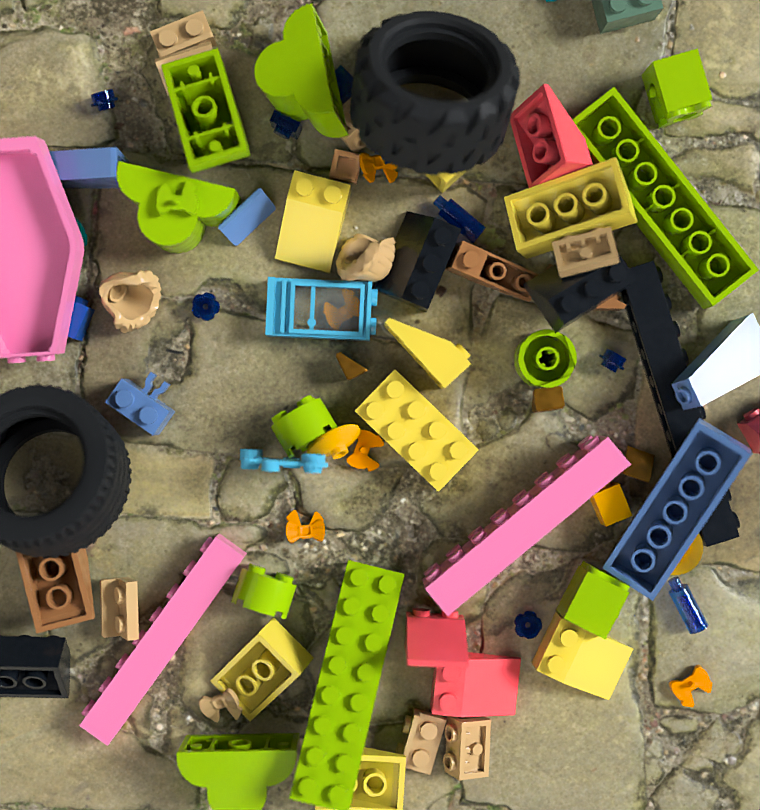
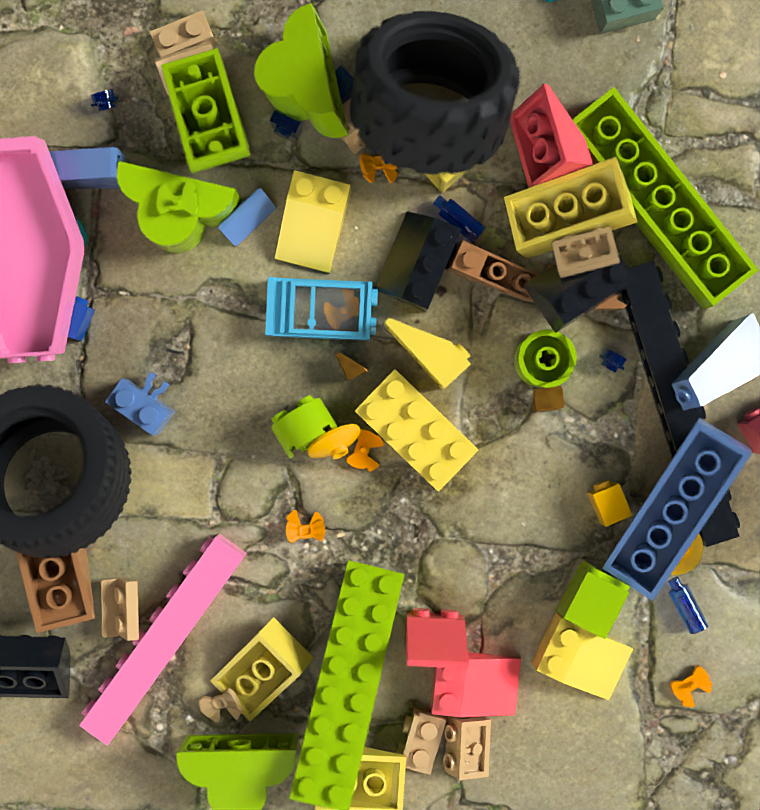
(131, 298): tan hair -> none
(206, 314): clear blue plate -> none
(254, 457): medium azure plant -> none
(264, 592): lime brick -> none
(345, 166): light nougat tile -> none
(365, 258): tan hair -> none
(524, 522): bright pink brick -> none
(527, 632): clear blue plate -> none
(640, 464): pearl gold slope -> none
(677, 88): lime piece -> none

